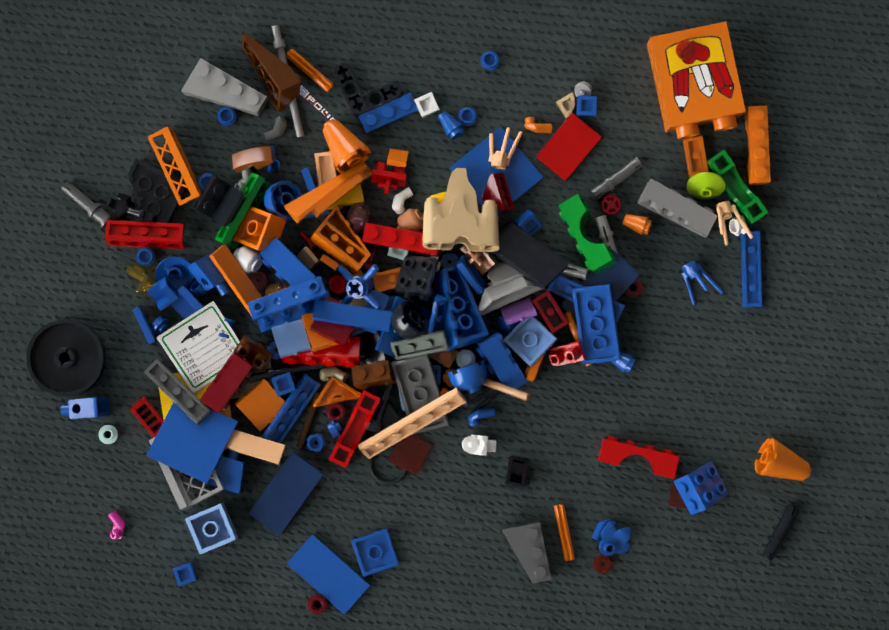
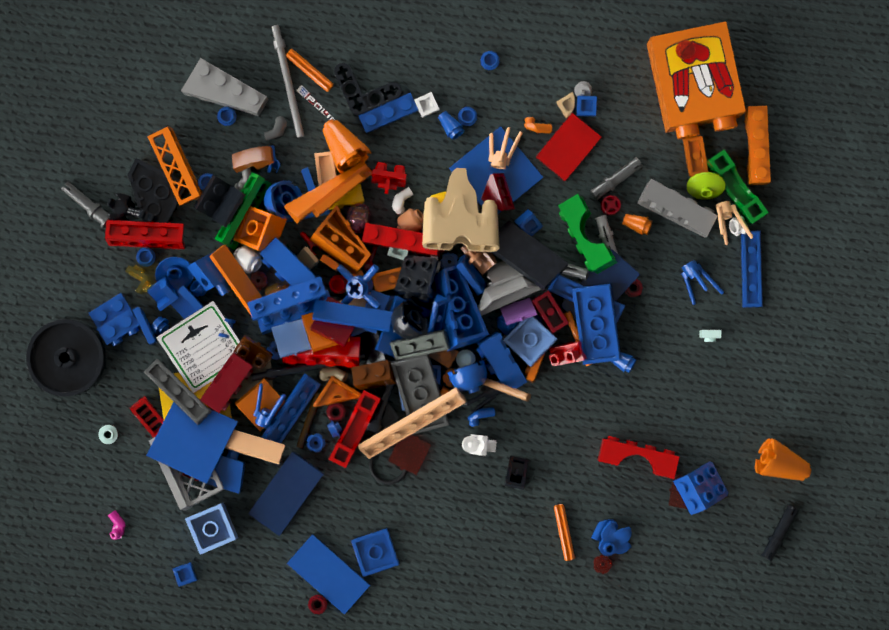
(86, 408): torso -> none
(115, 320): none -> blue plate
(265, 416): none -> blue plant
(278, 76): reddish brown wedge -> none
(283, 384): blue tile -> none
(397, 158): orange tile -> none
(530, 549): dark grey wedge -> none
(710, 335): none -> light aqua plate

